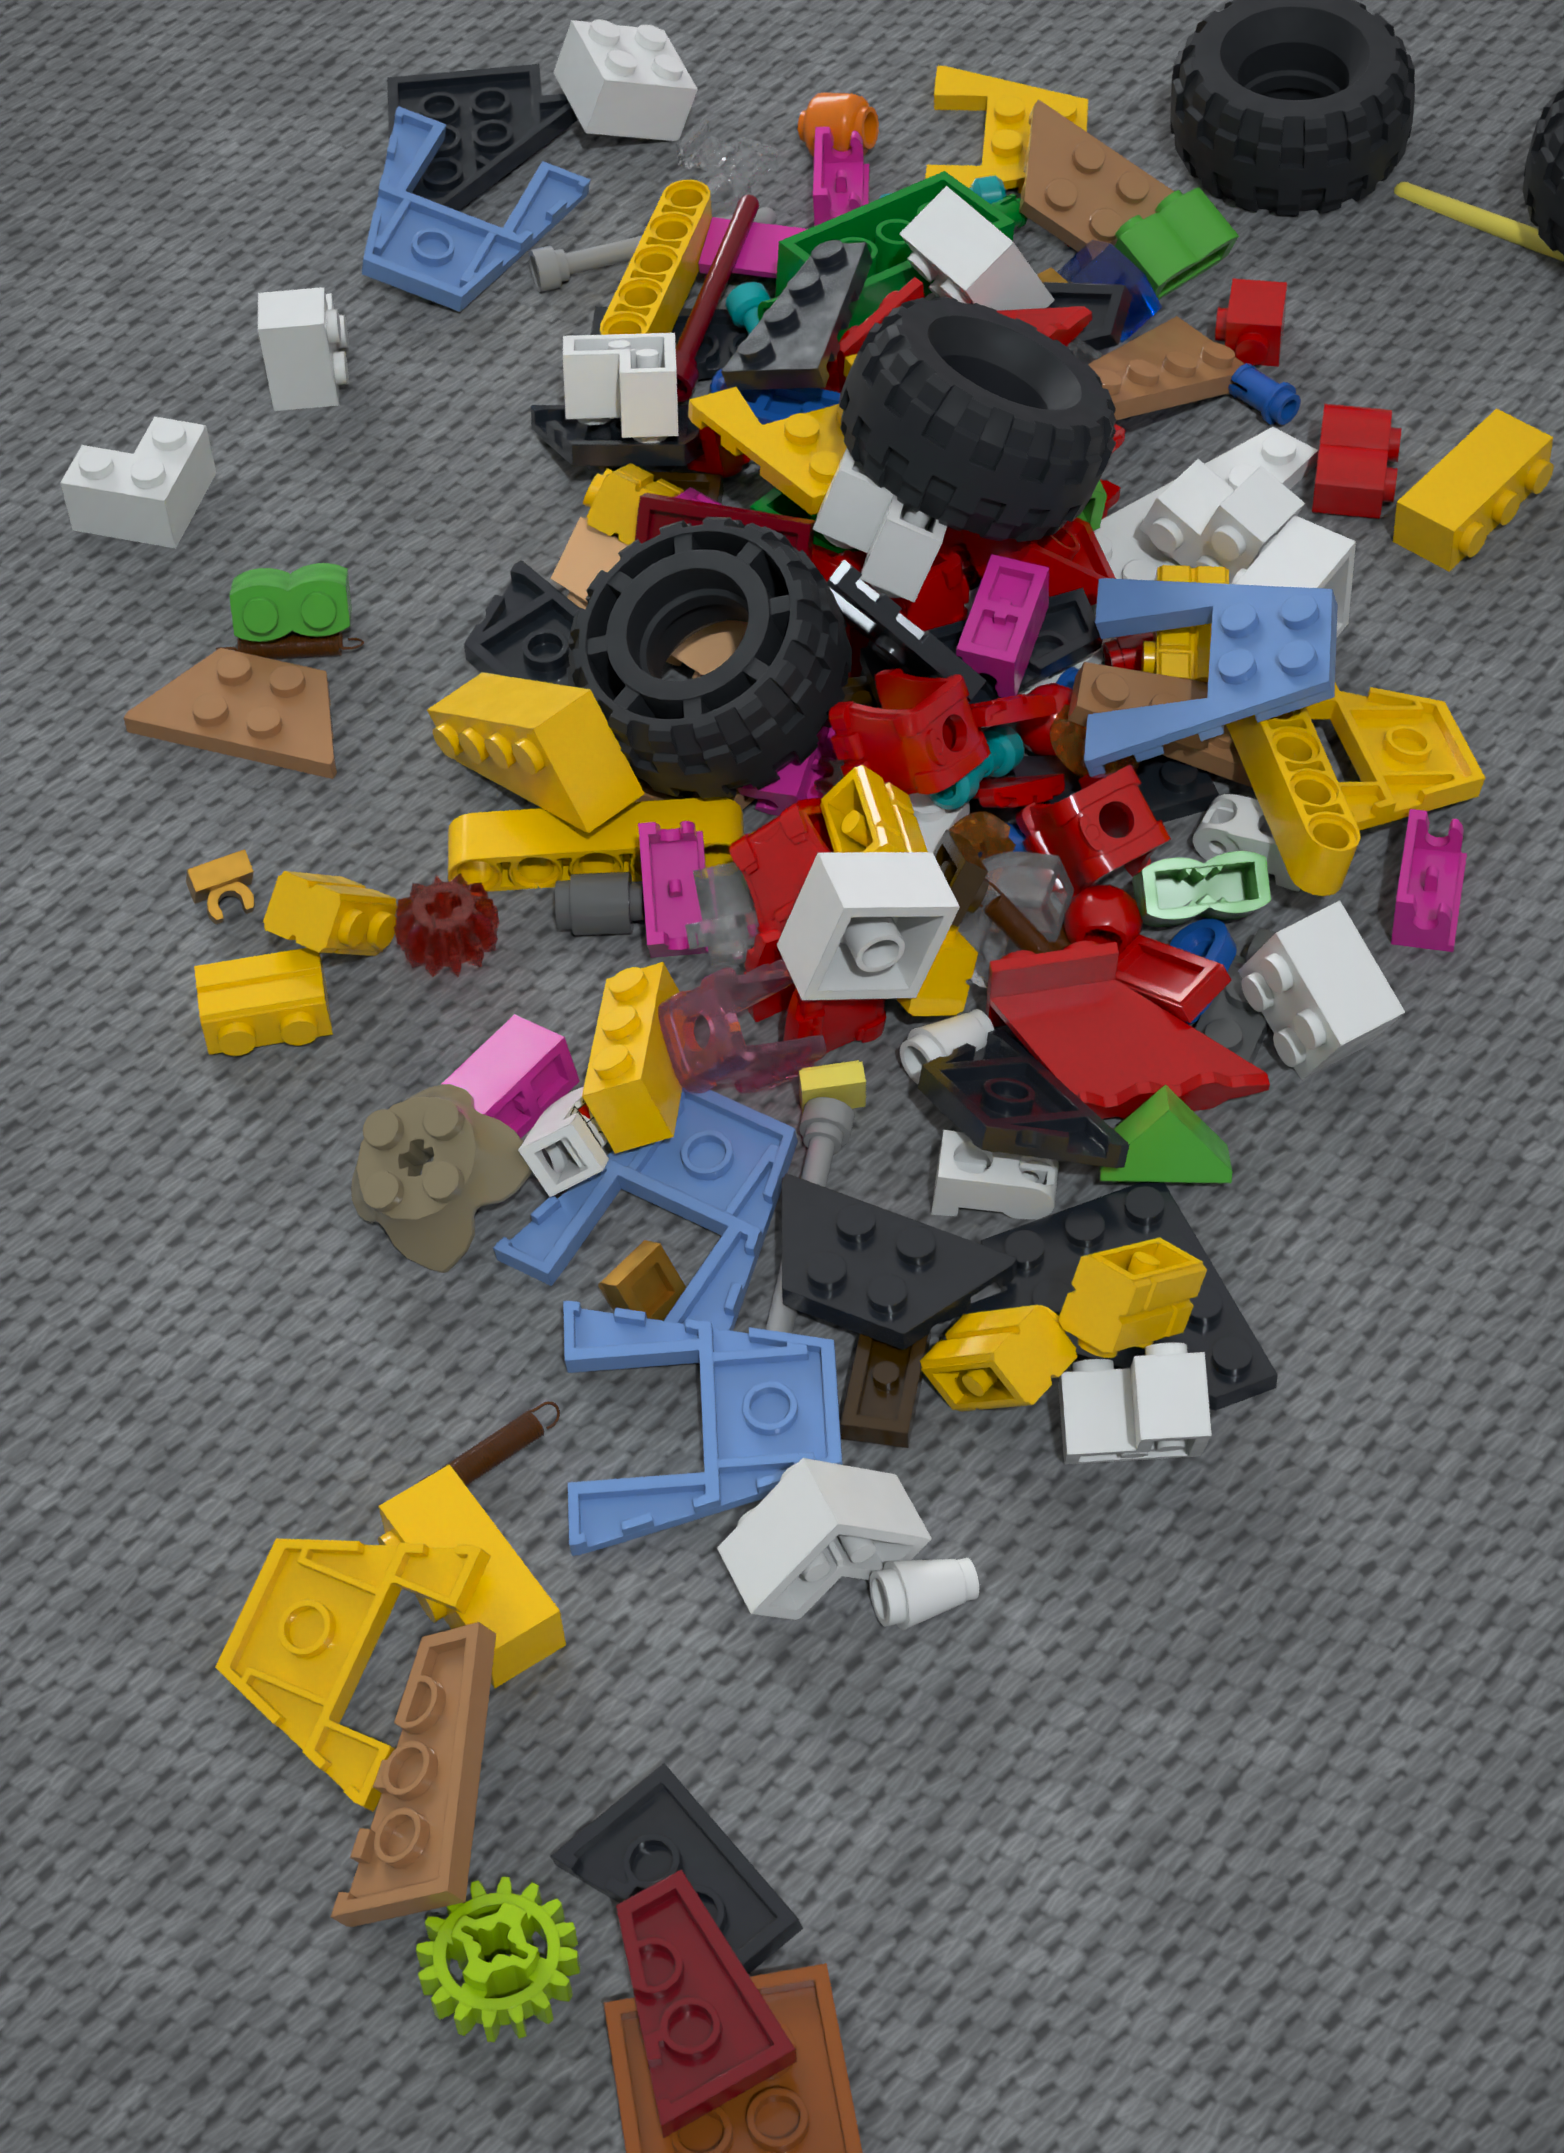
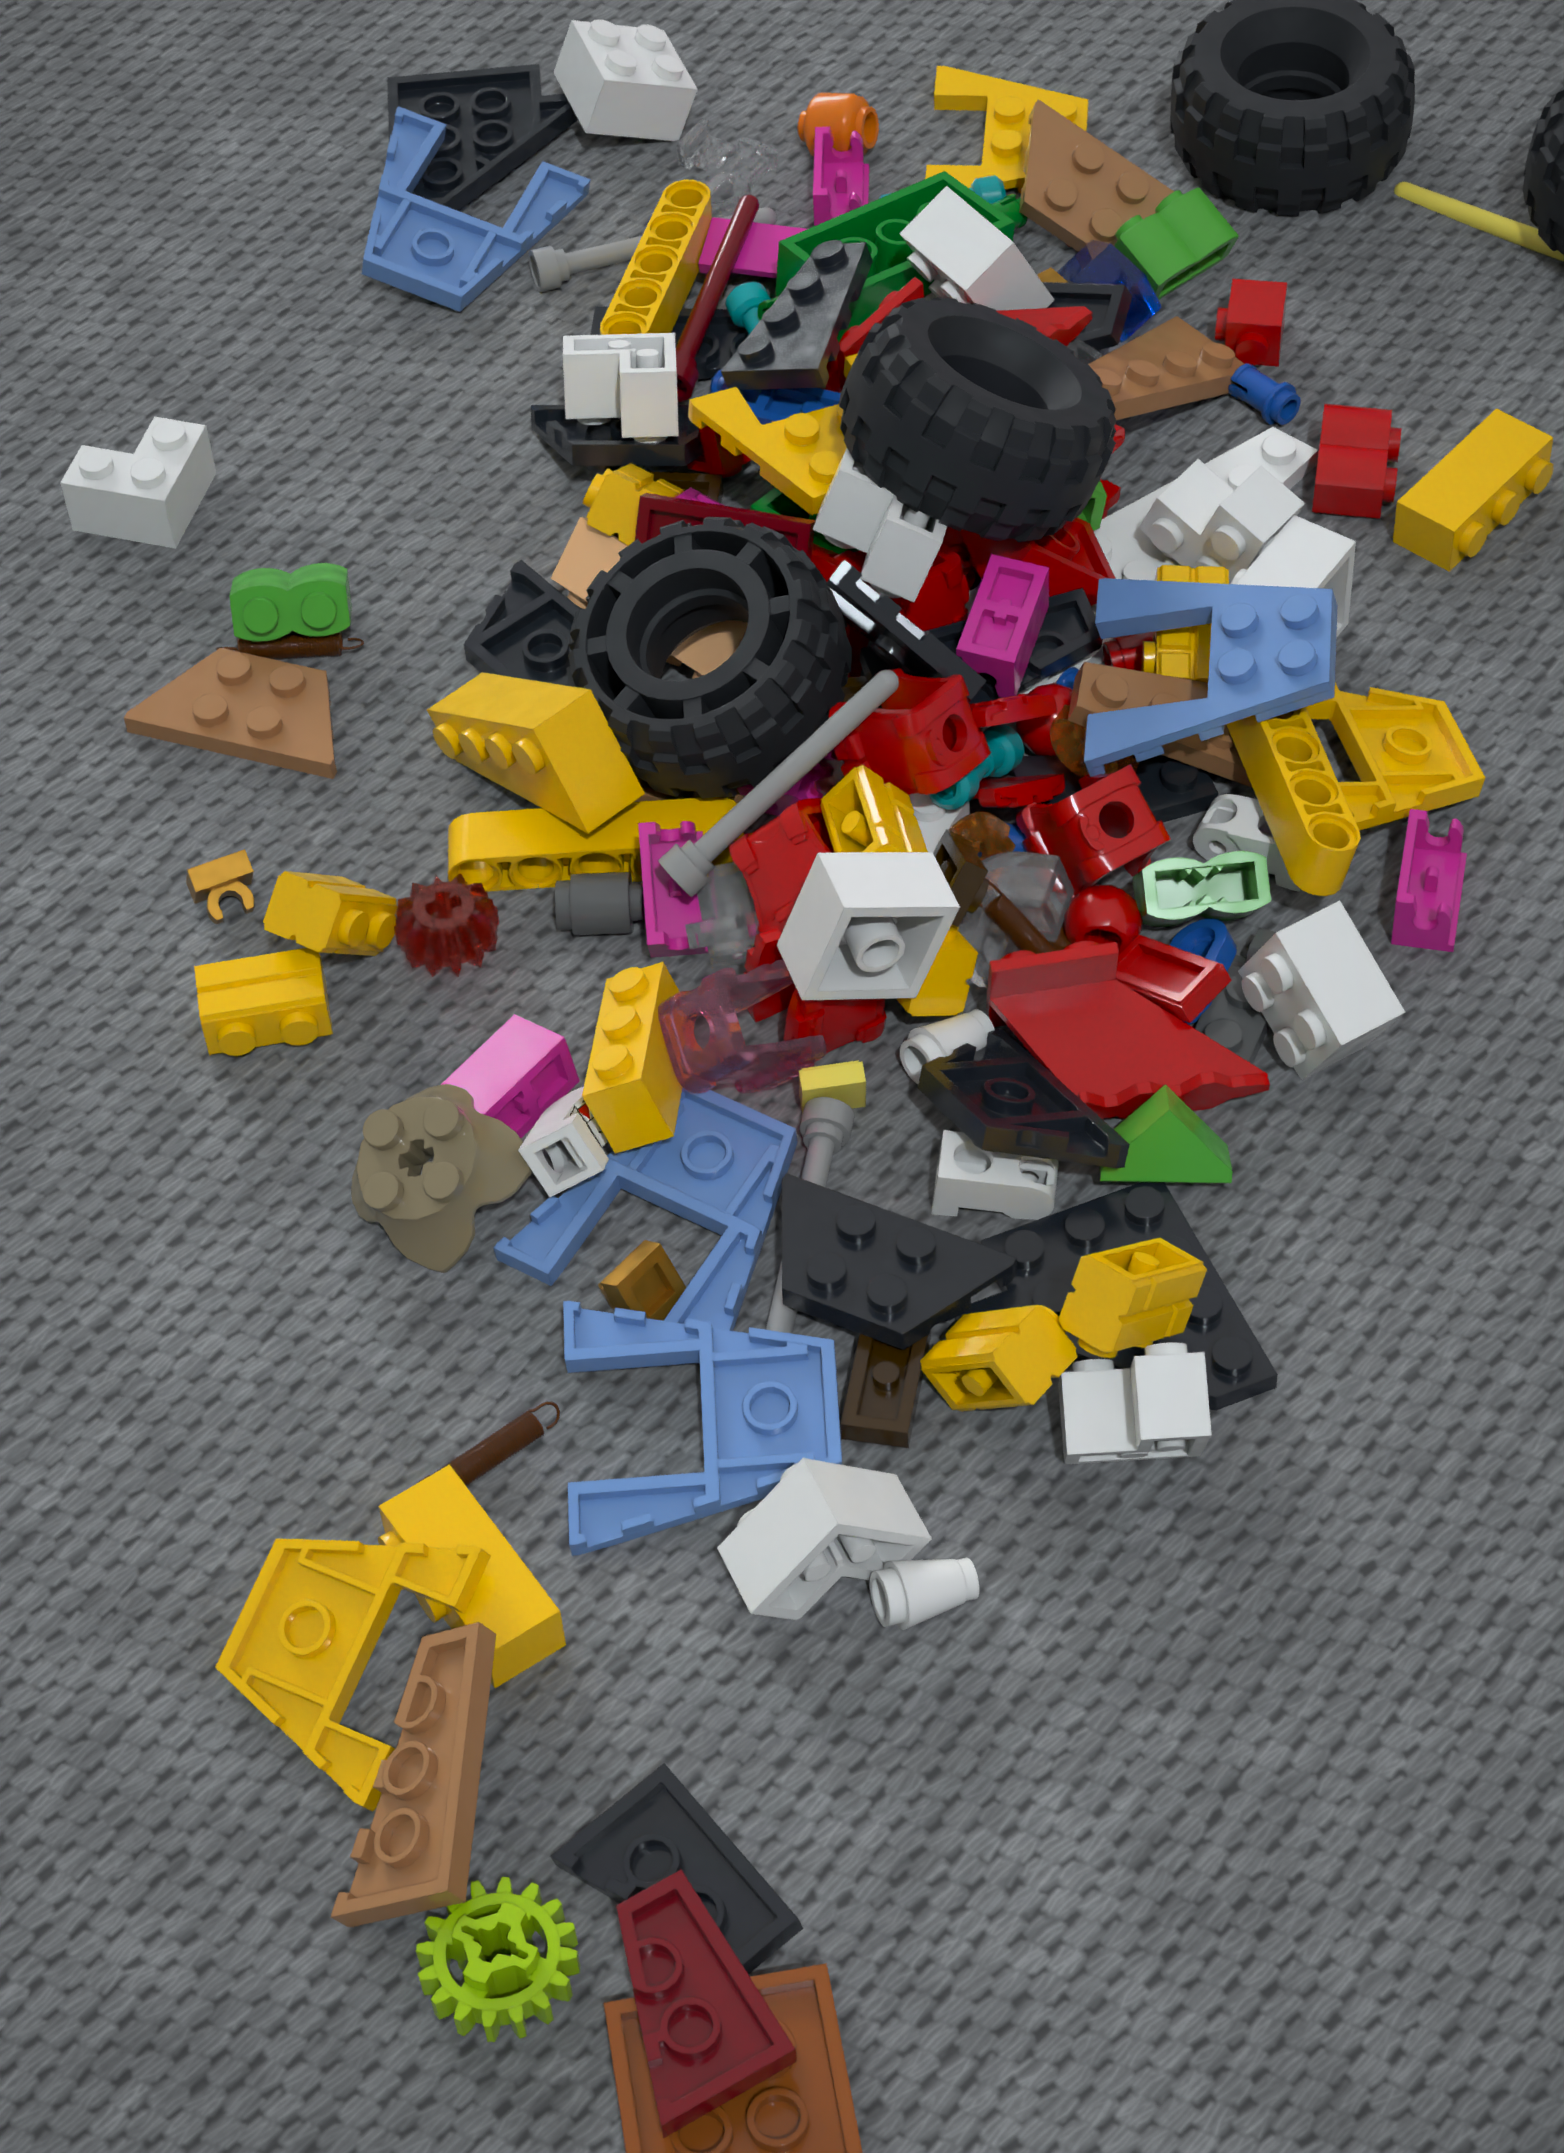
(301, 348): white brick -> none
(693, 861): none -> light grey piece

